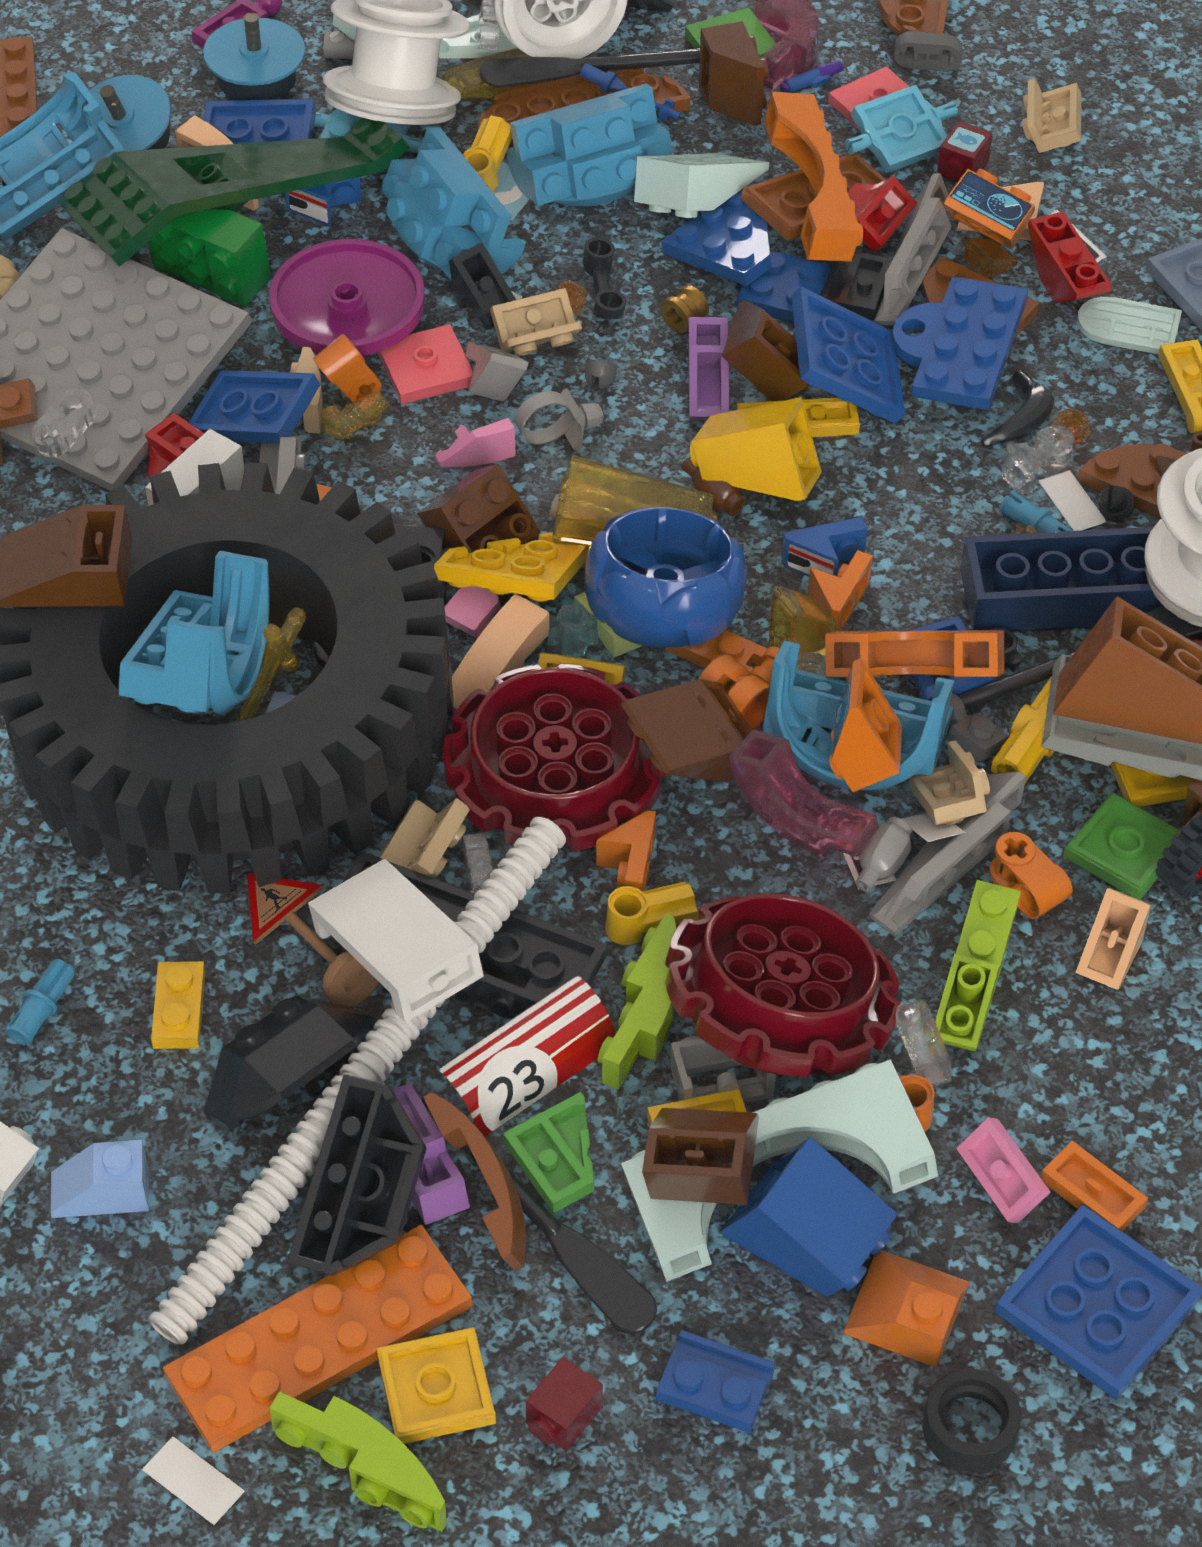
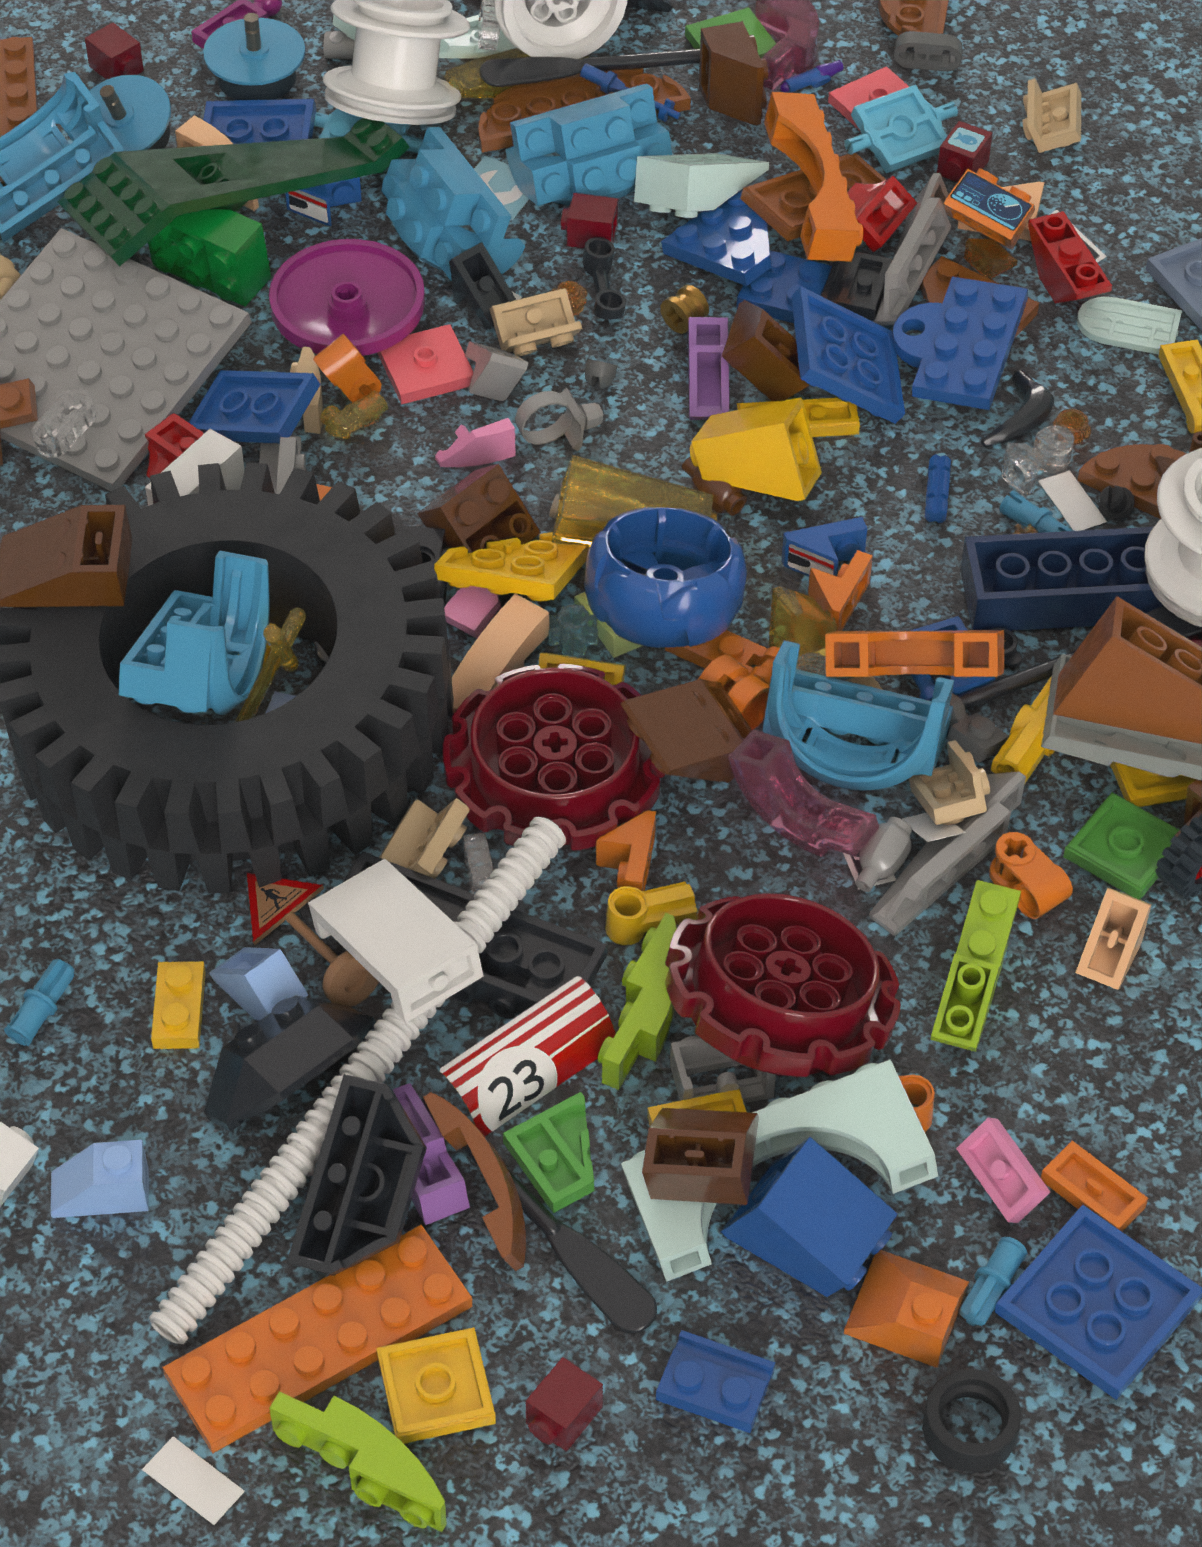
(113, 52): none -> dark red brick
(258, 980): none -> light blue slope
(489, 149): yellow piece -> none
(590, 218): none -> dark red brick
(864, 732): orange slope -> none
(923, 1042): clear beam -> none
(937, 488): none -> blue axle
(993, 1281): none -> dark azure axle

